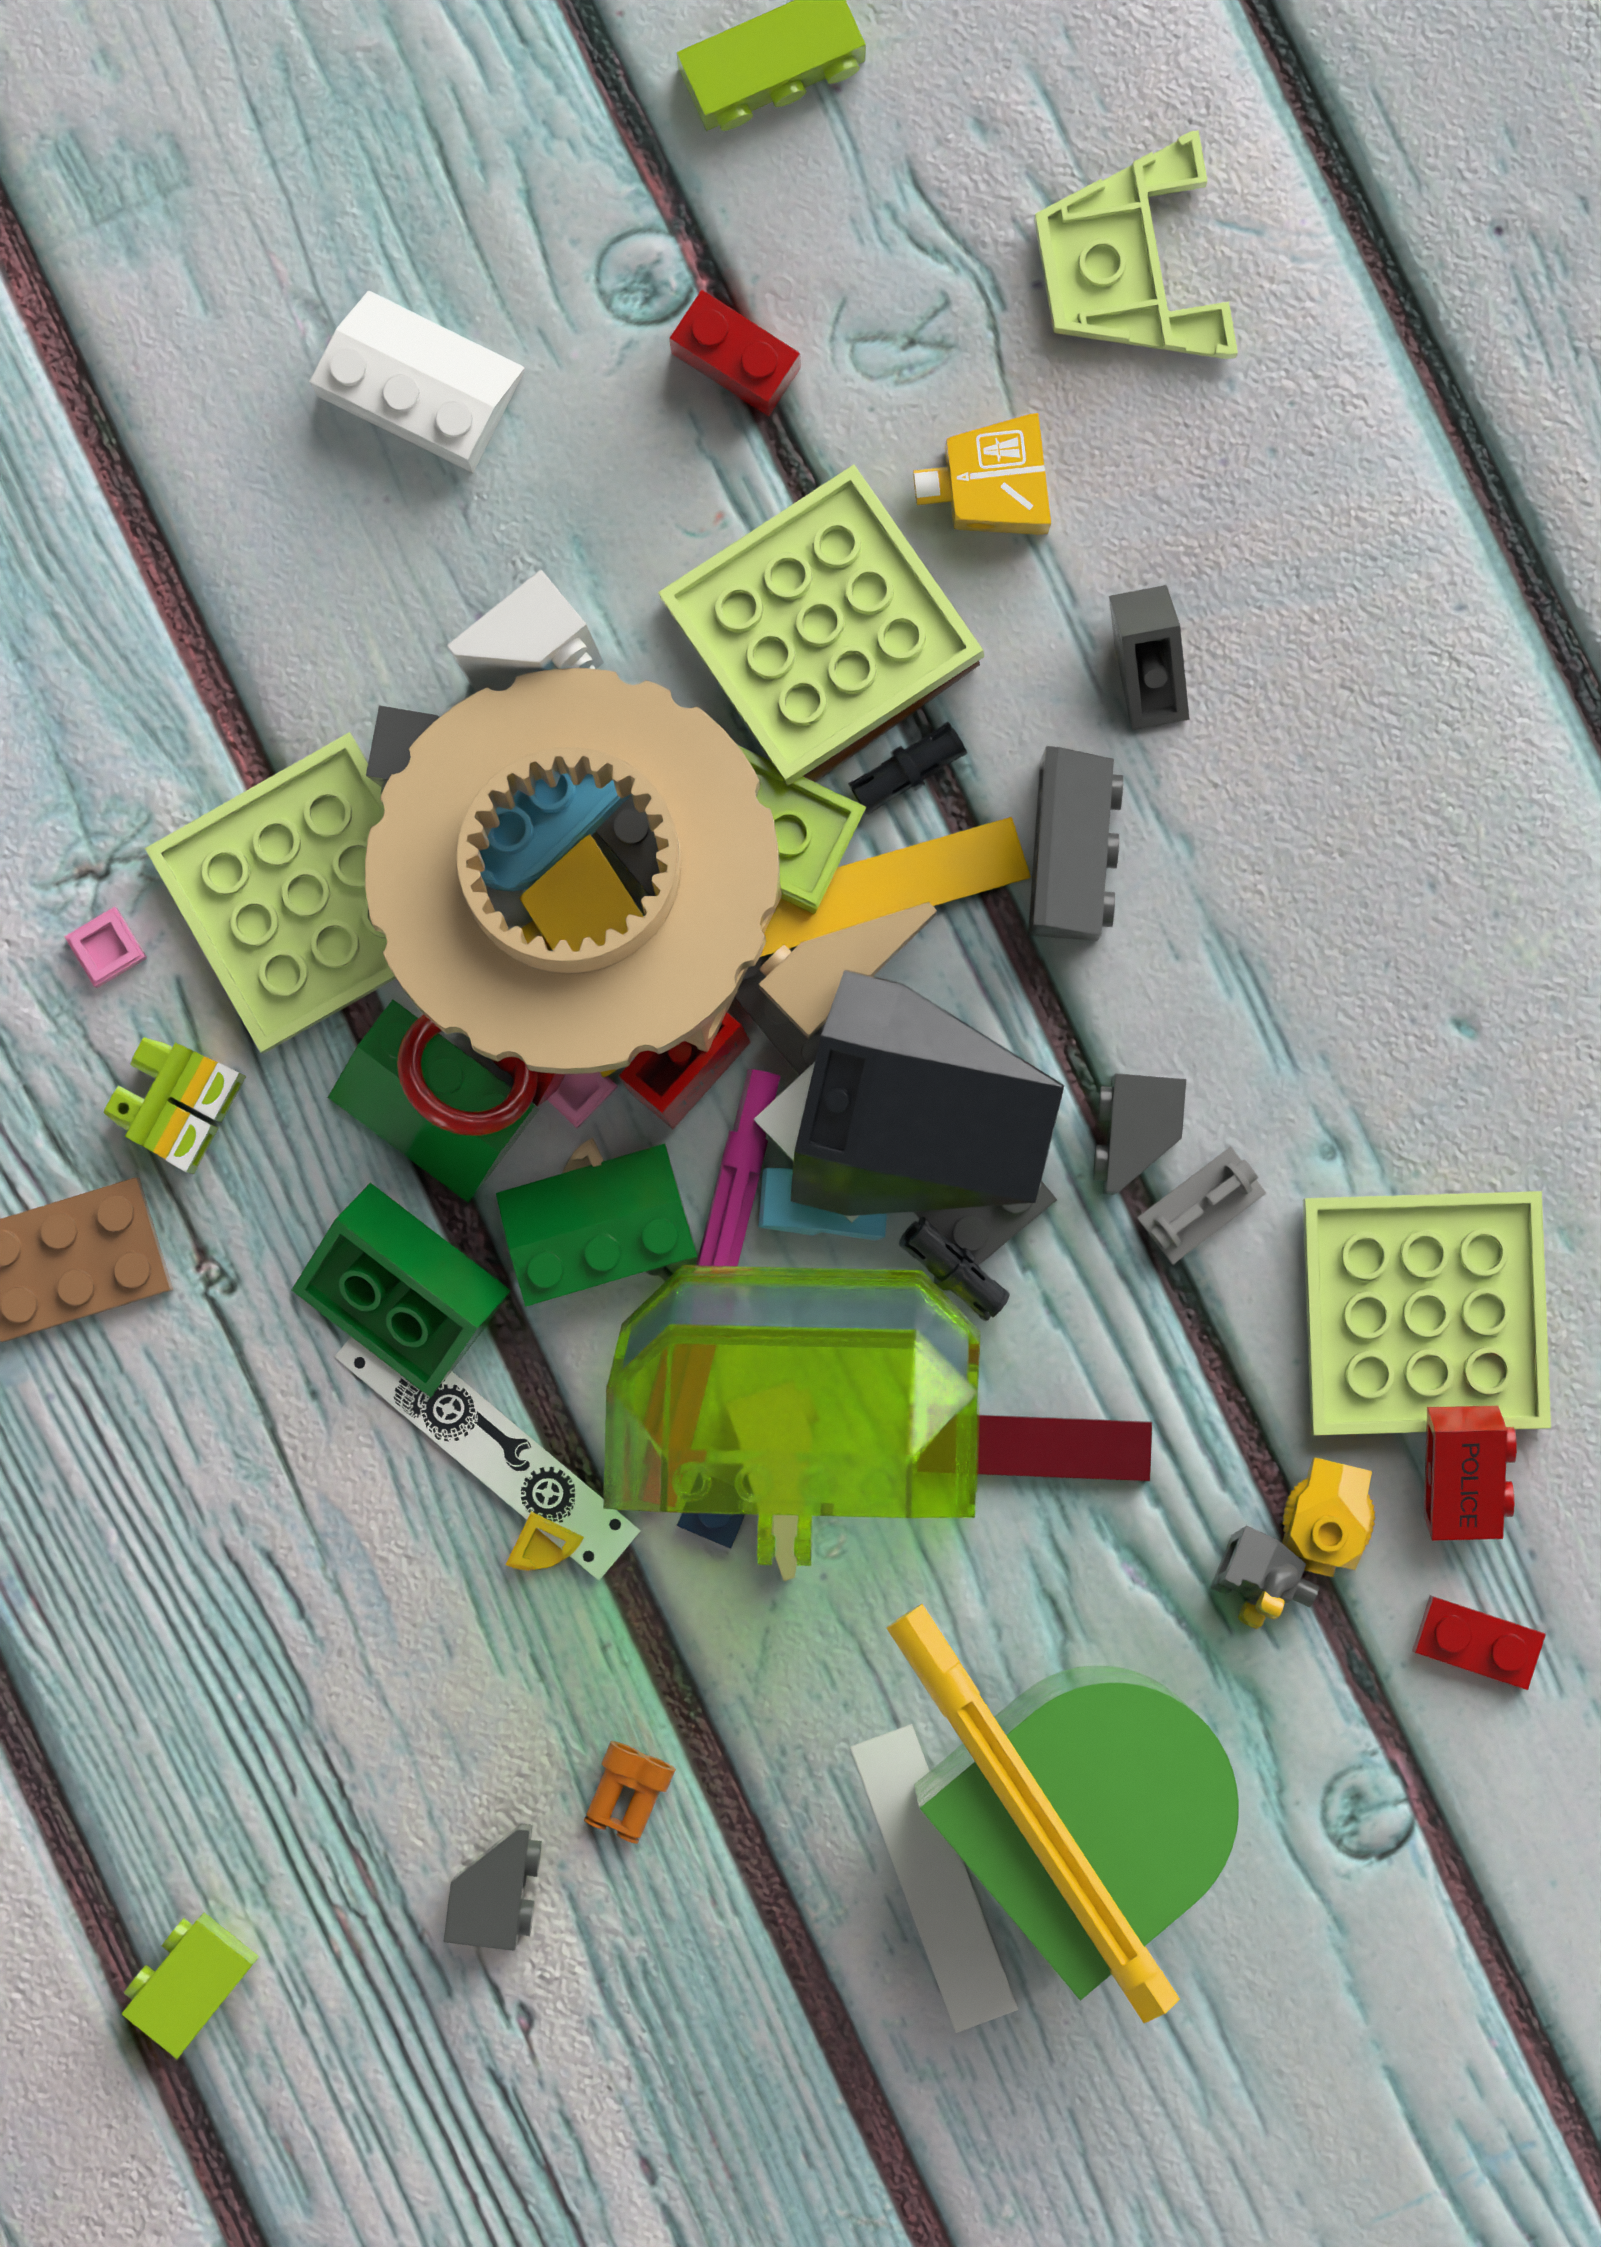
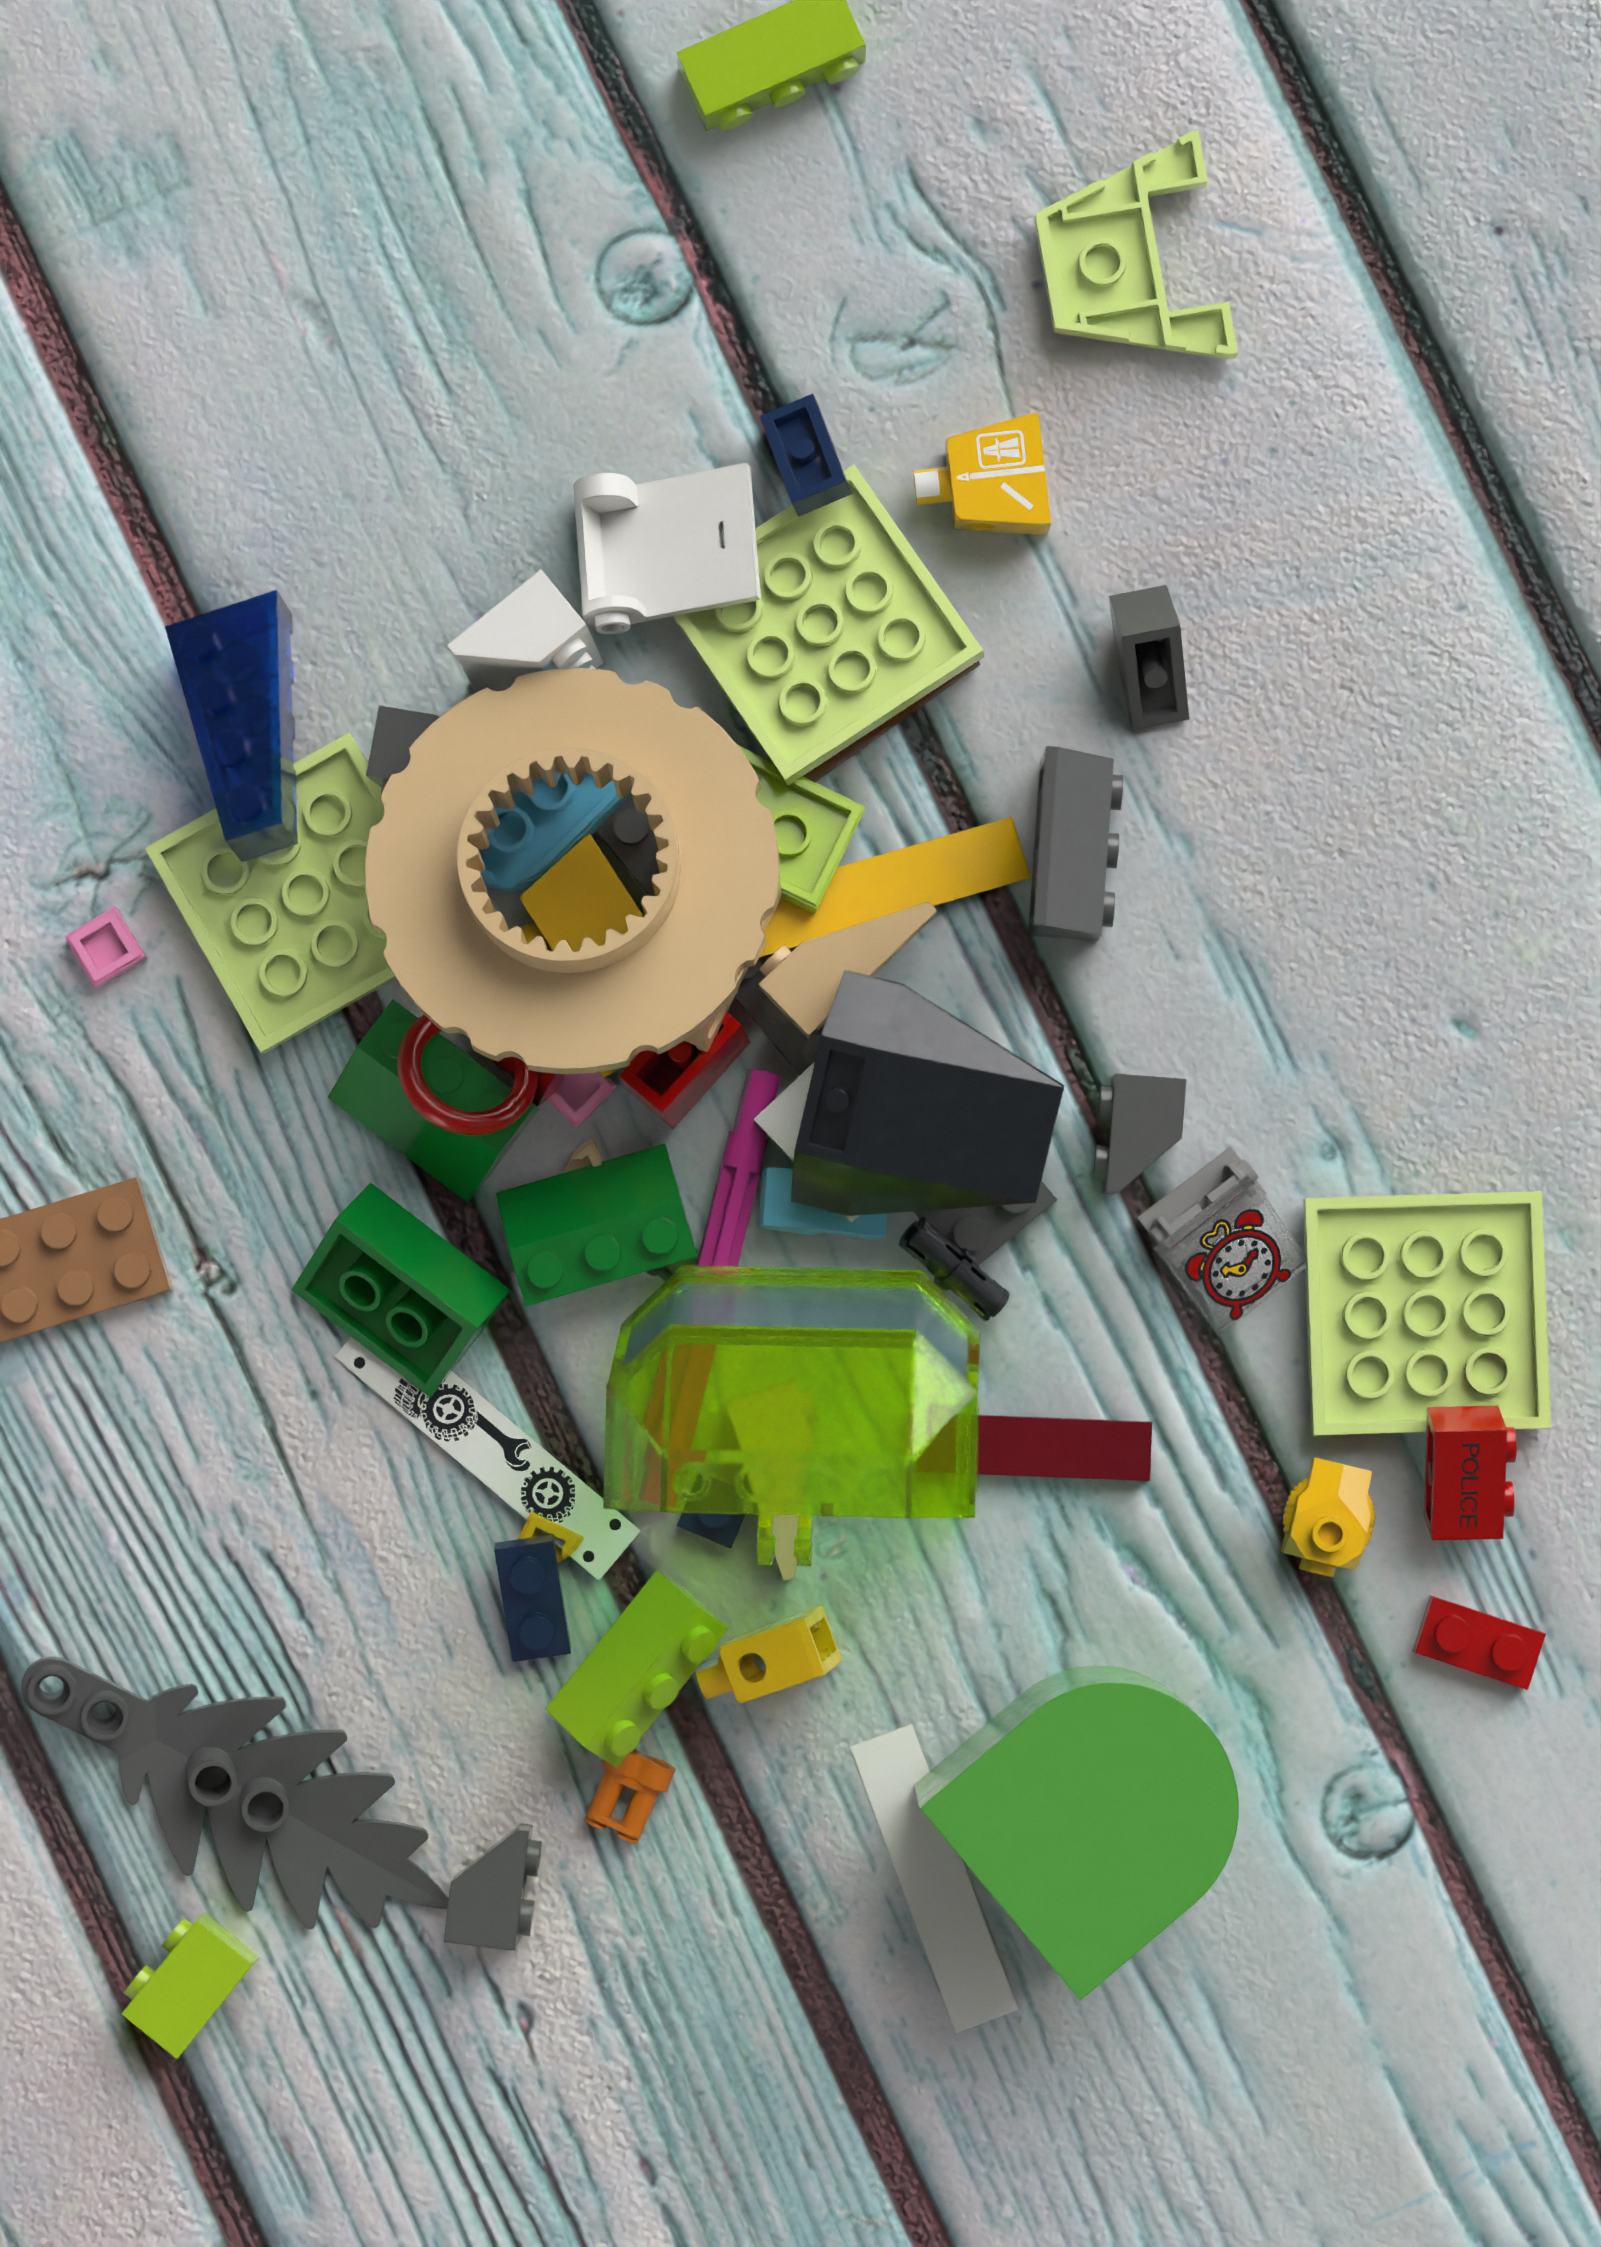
(160, 1123): lime hips -> none
(240, 704): none -> clear blue wedge
(248, 1791): none -> dark grey plant
(416, 380): white slope -> none
(532, 1598): none -> dark blue plate
(636, 1669): none -> lime brick
(660, 545): none -> white door
(735, 352): red brick -> none
(792, 1651): none -> yellow torso
(805, 455): none -> dark blue plate
(908, 768): black pin -> none
(1032, 1813): yellow piece -> none
(1232, 1255): none -> clear tile
(1264, 1574): dark grey piece -> none

